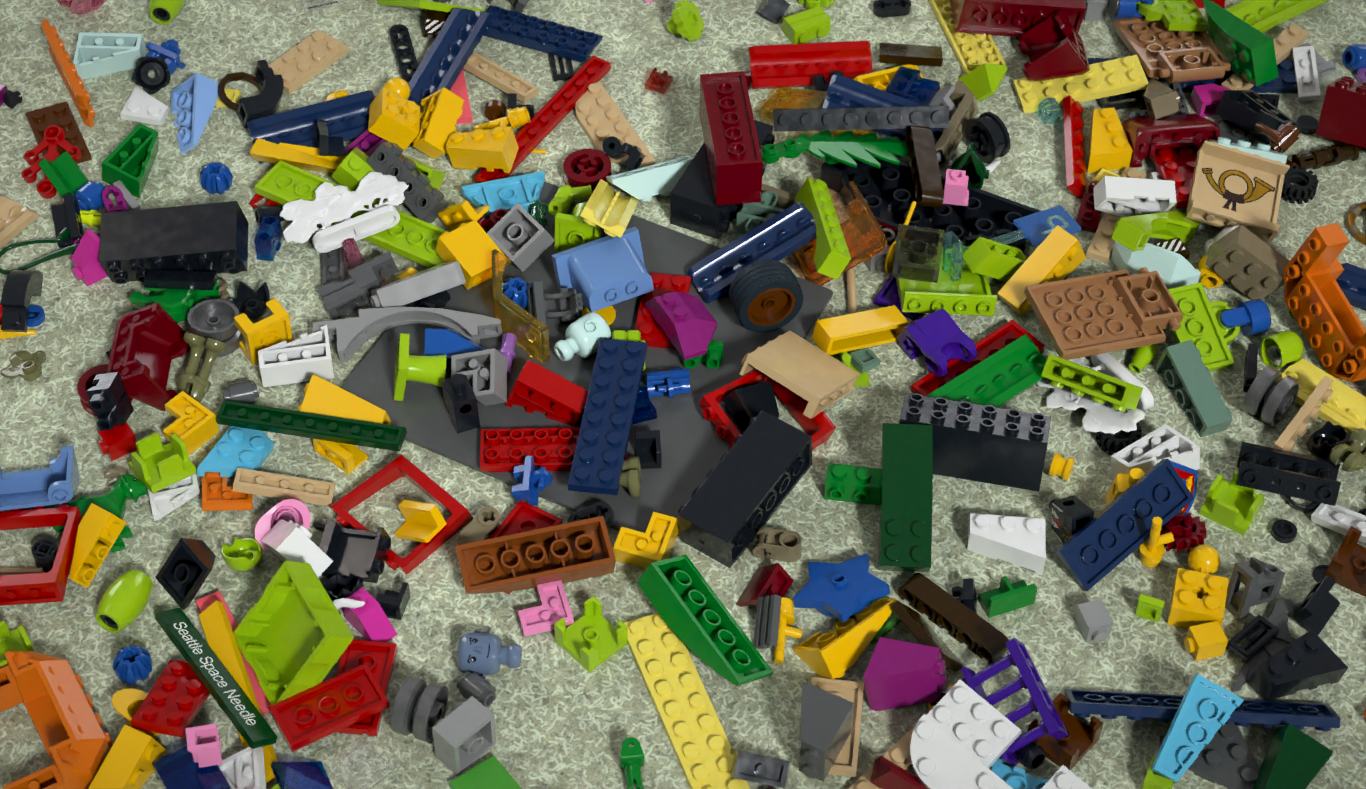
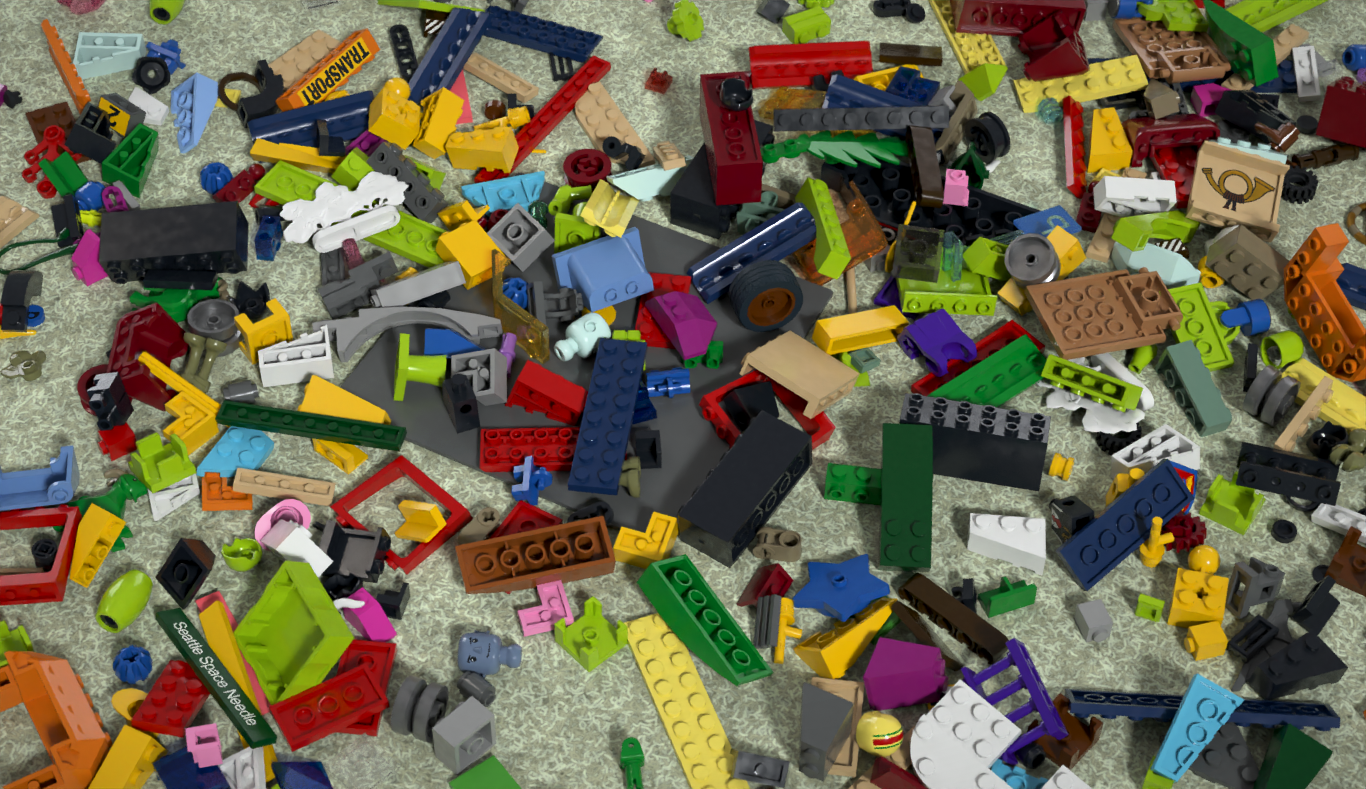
(92, 134): none -> black wedge
(122, 113): none -> brick
(178, 382): none -> yellow axle
(240, 185): none -> dark red plate
(330, 71): none -> brick
(668, 155): none -> tan plate
(735, 95): none -> black hair
(879, 734): none -> light yellow helmet
(915, 13): none -> black plate
(1032, 260): none -> flat silver wheel

